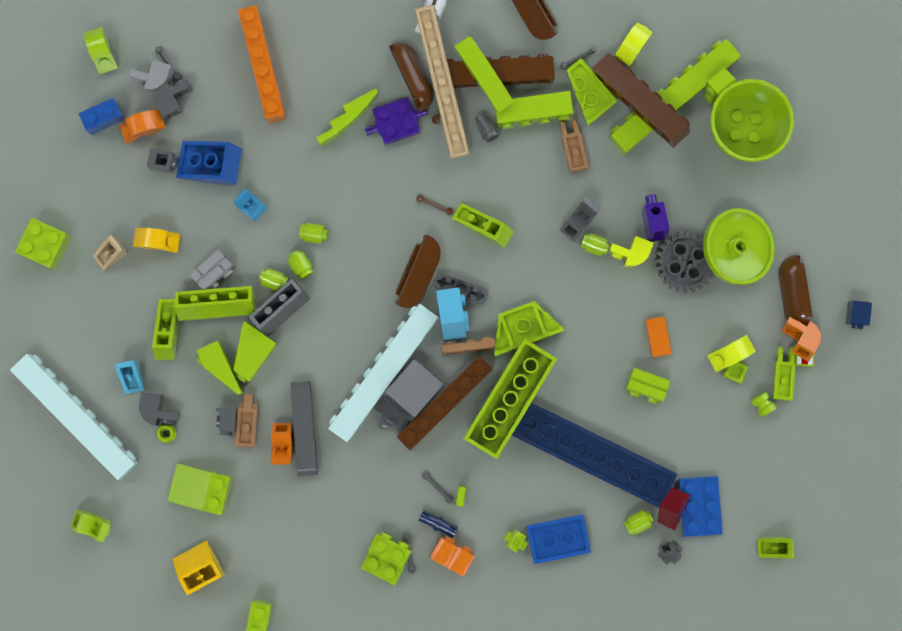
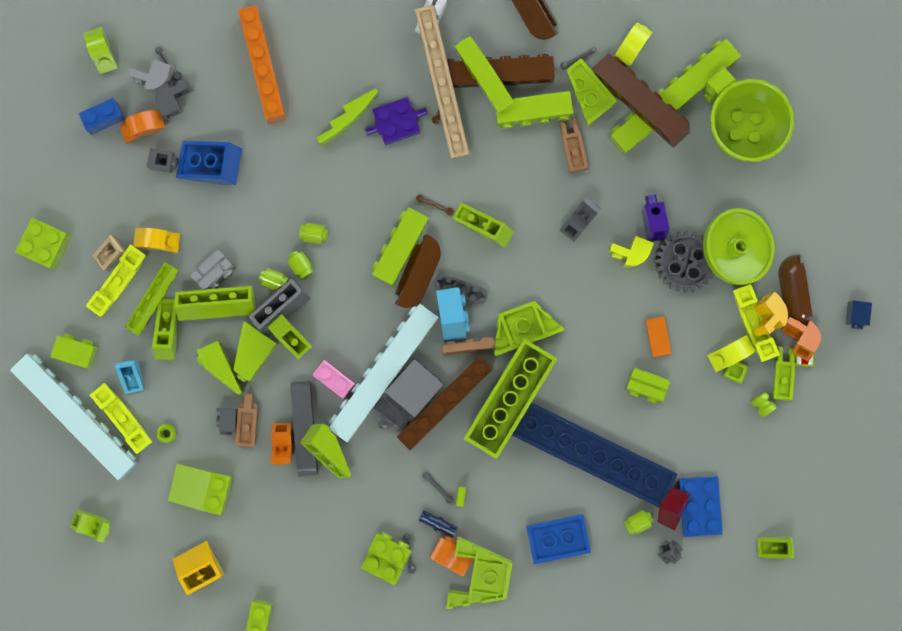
(74, 351): none -> lime brick
(117, 281): none -> neon yellow slope
(121, 417): none -> neon yellow slope
(151, 298): none -> lime plate
(151, 409): dark grey brick -> none
(250, 205): dark azure bracket -> none
(289, 336): none -> lime brick
(326, 449): none -> lime slope
(333, 379): none -> bright pink brick
(400, 246): none -> lime brick
(413, 75): reddish brown brick -> none
(487, 129): dark grey cone -> none
(488, 578): none -> lime wing
(515, 541): lime gear -> none
(595, 244): lime brick -> none
(745, 301): none -> neon yellow slope
(773, 313): none -> yellow brick

